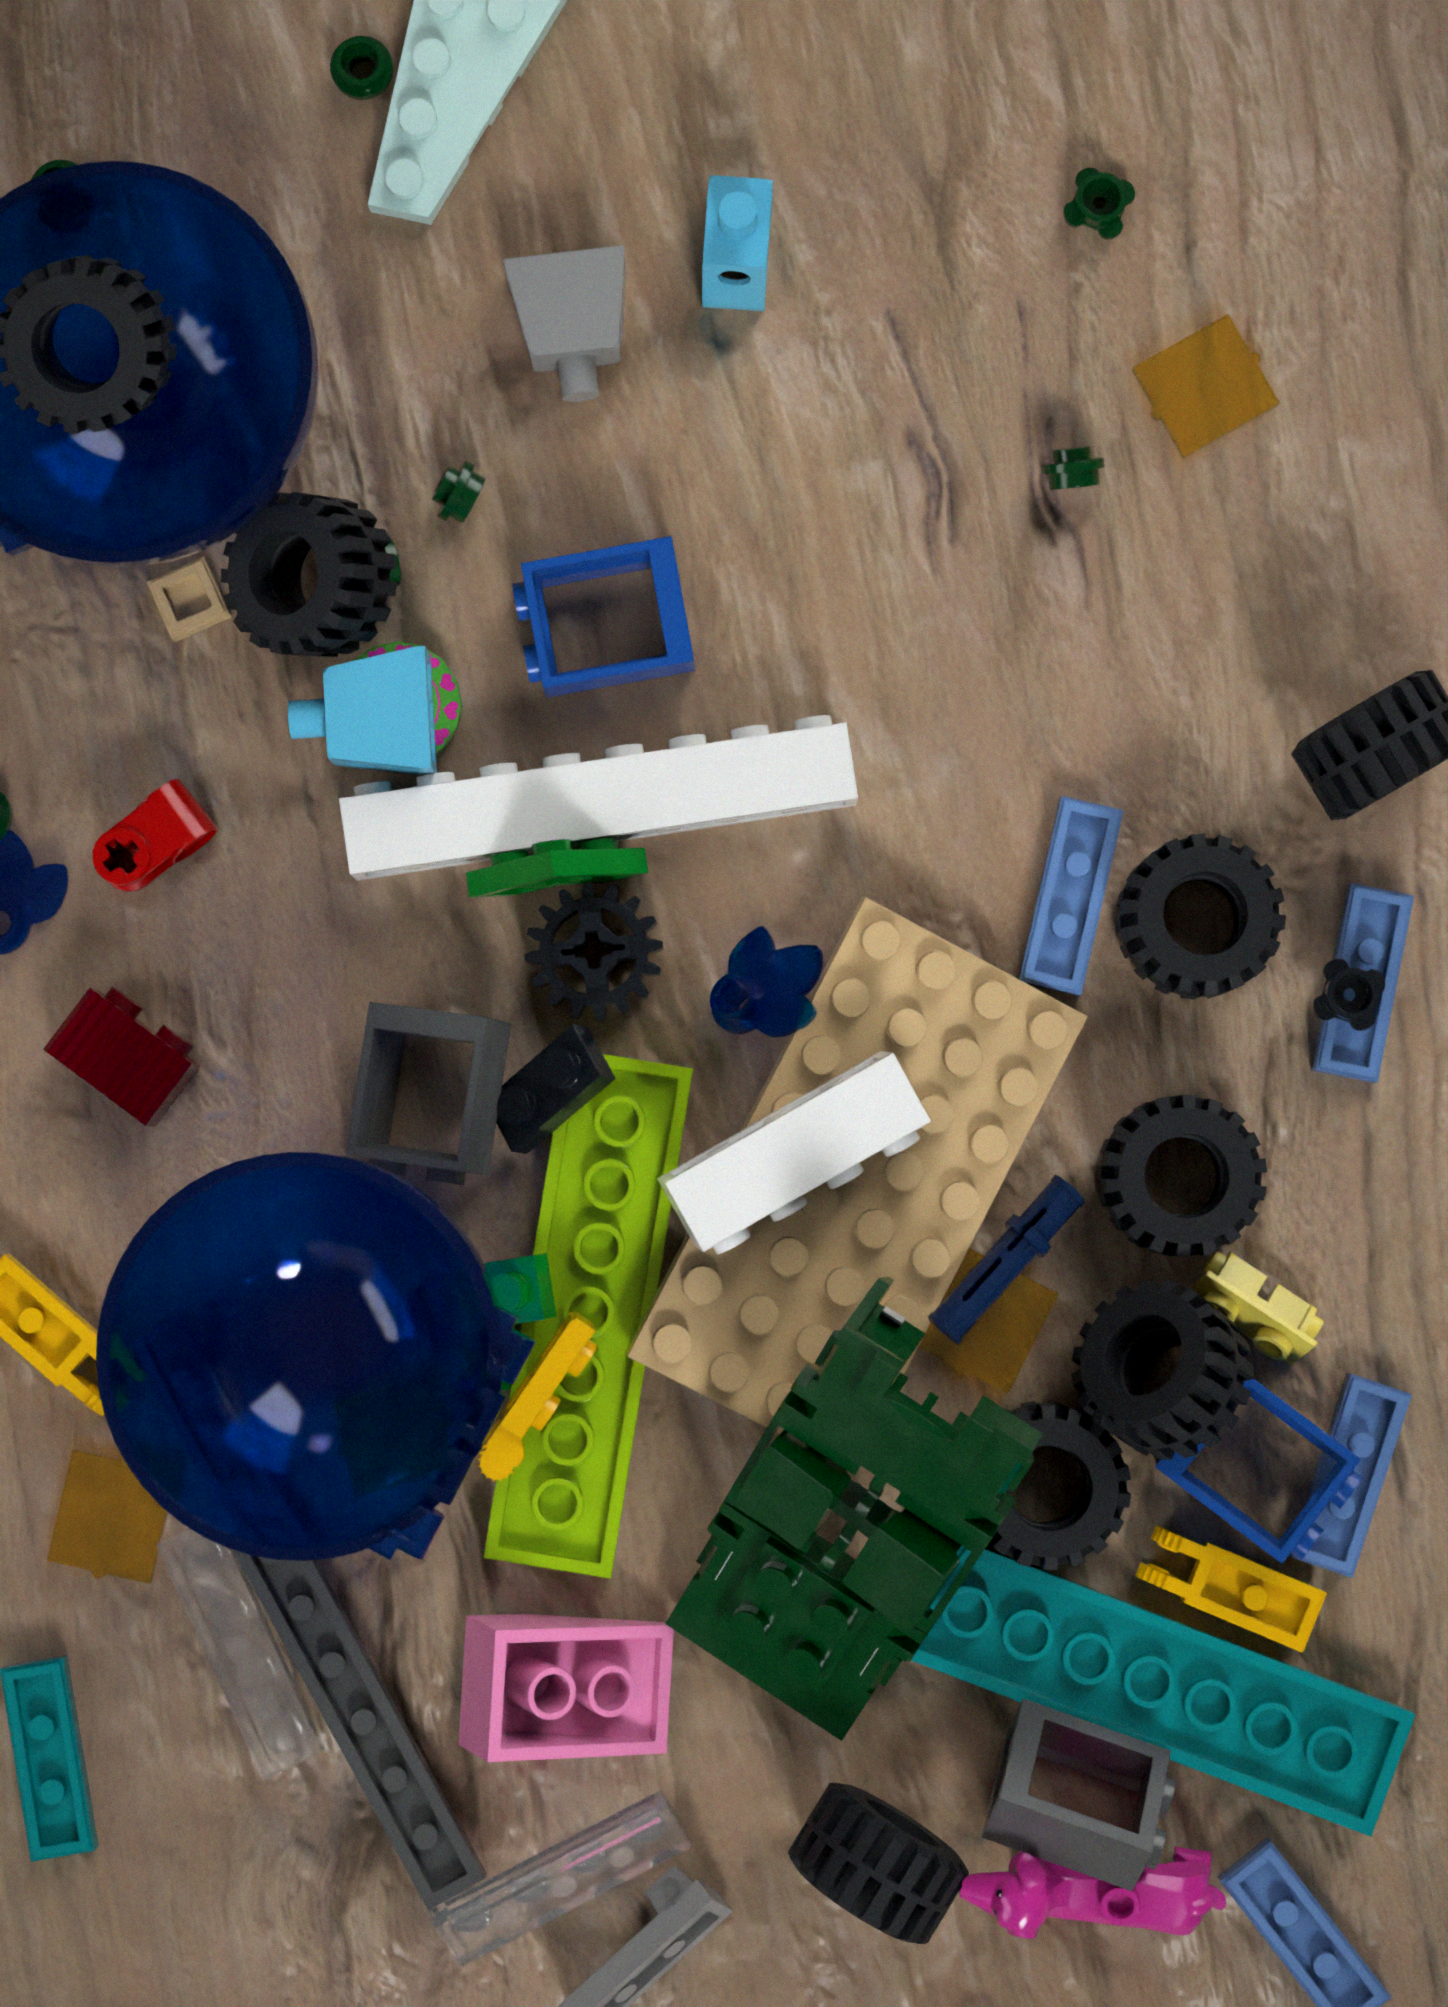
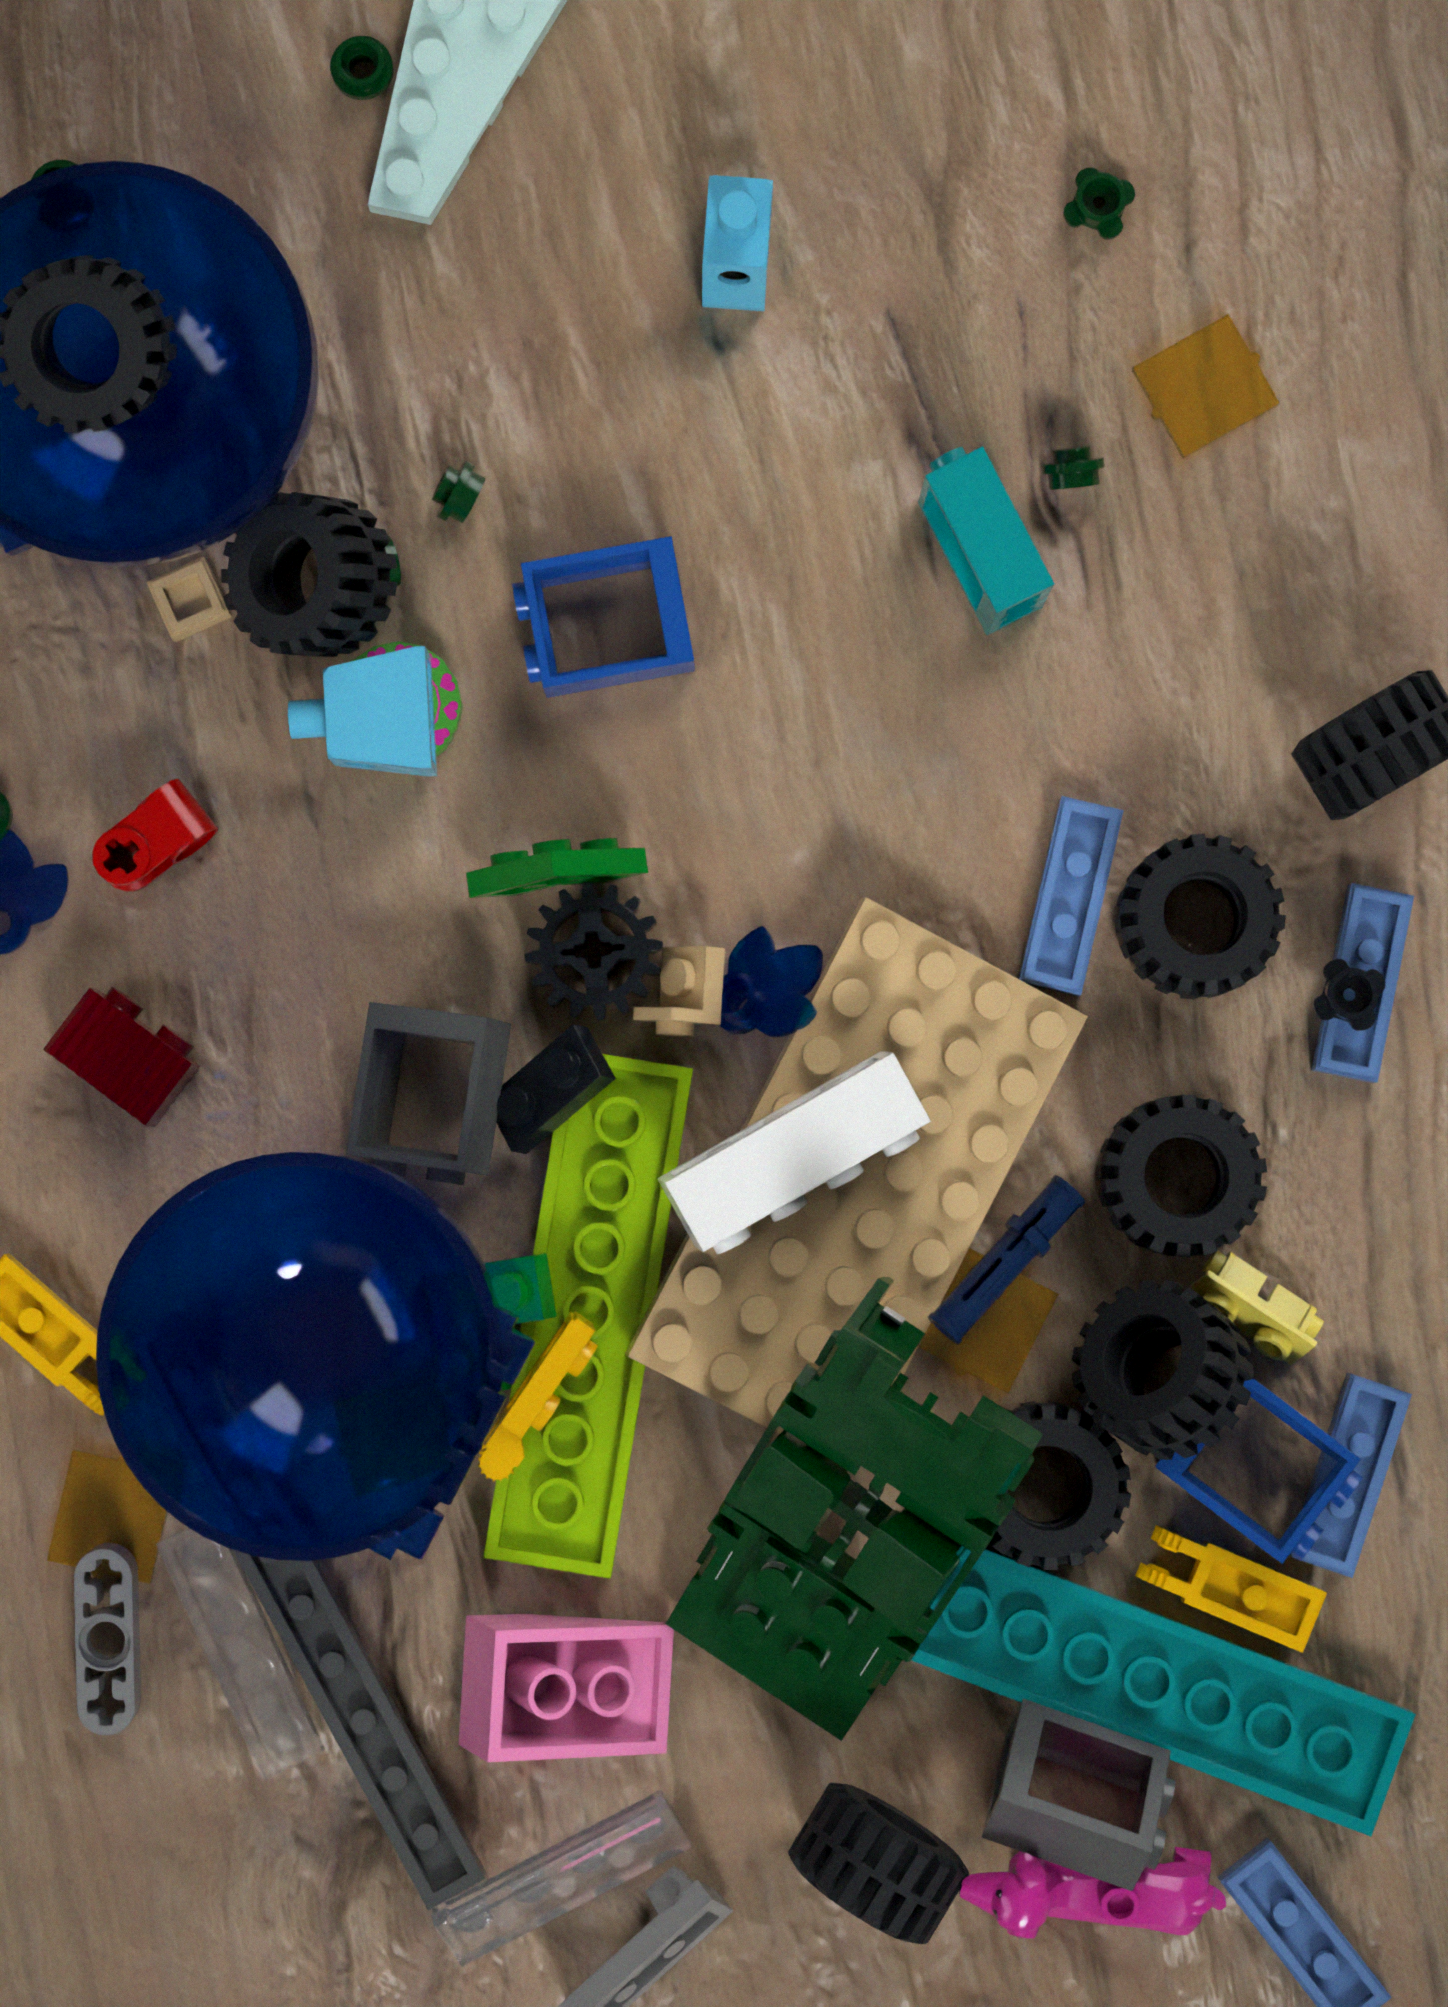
(49, 1758): teal tile -> none
(124, 1685): none -> light grey beam
(571, 313): light grey torso -> none
(611, 797): white brick -> none
(688, 991): none -> tan bracket
(984, 538): none -> teal window

